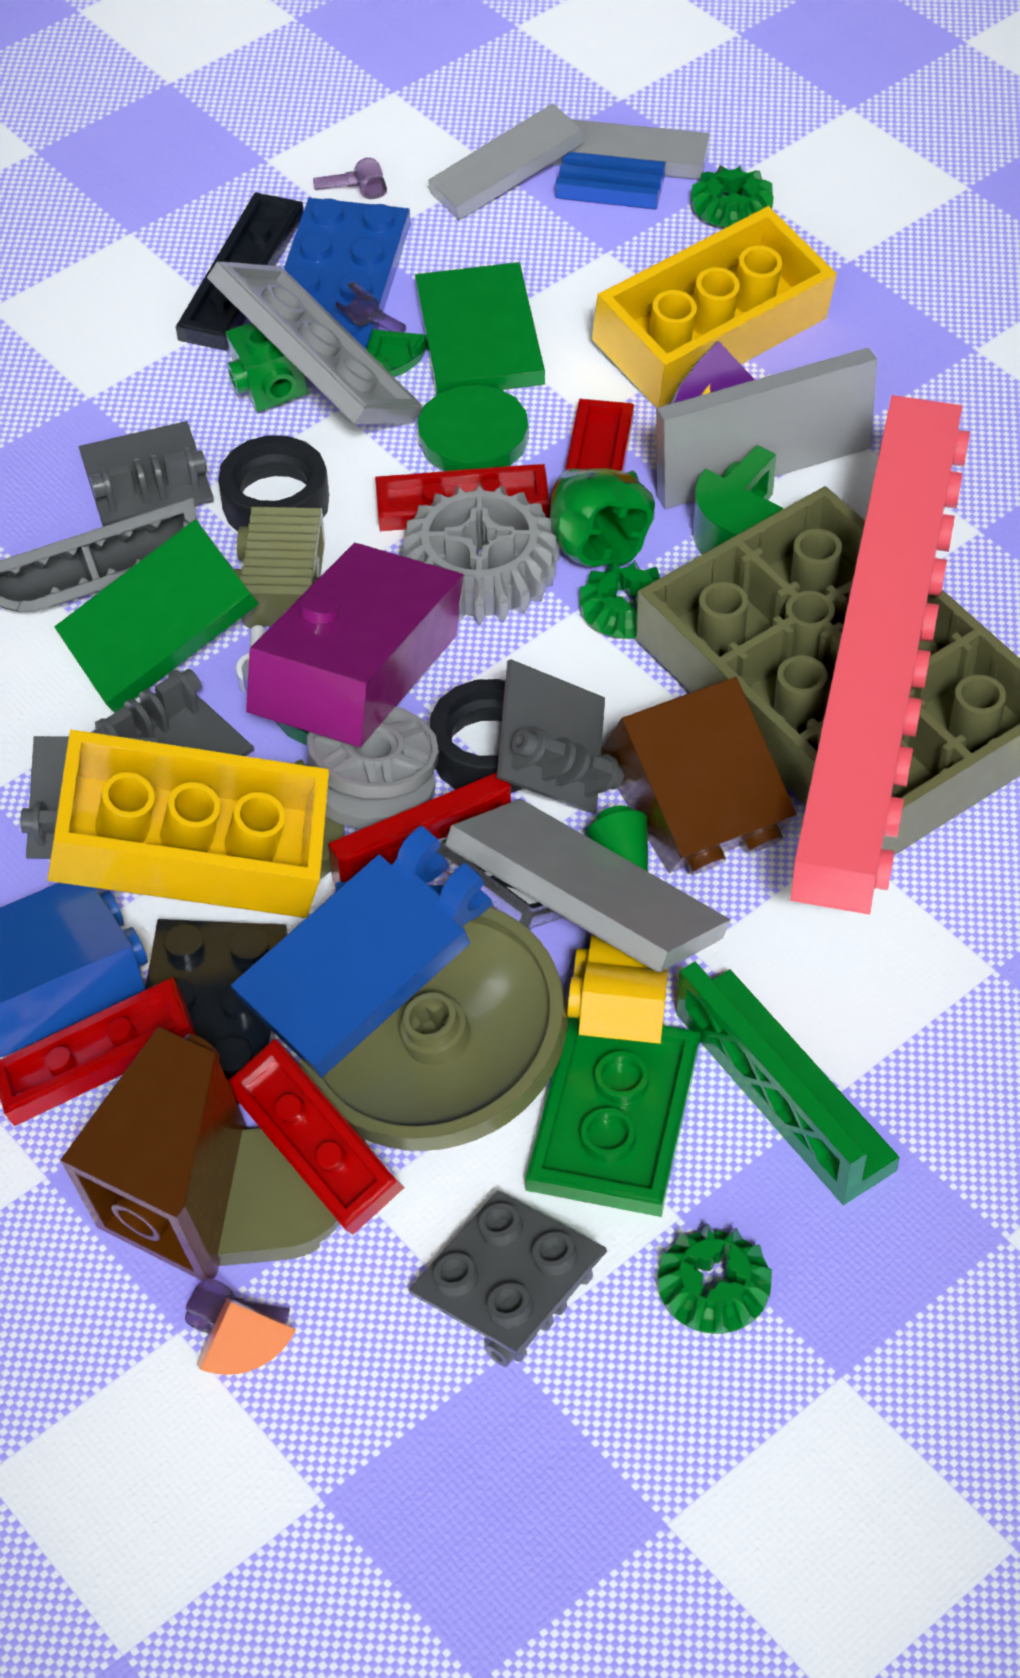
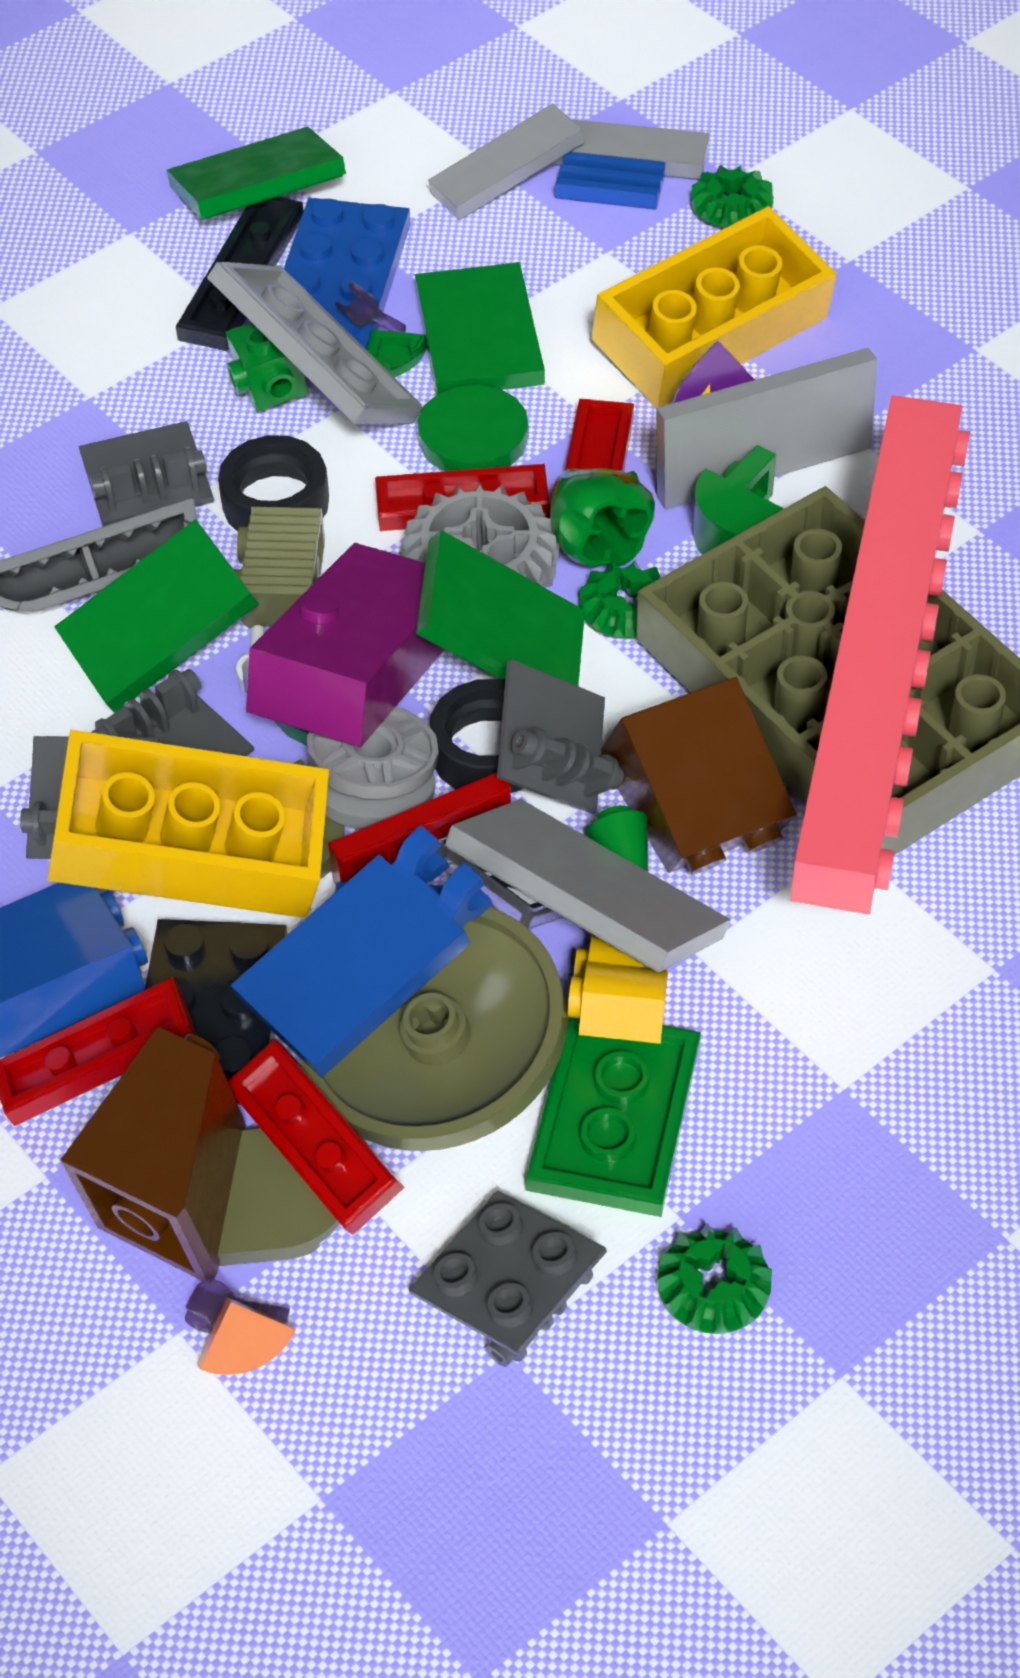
(256, 172): none -> green tile
(366, 176): clear purple hand -> none
(496, 613): none -> green tile
(784, 1083): green fence -> none

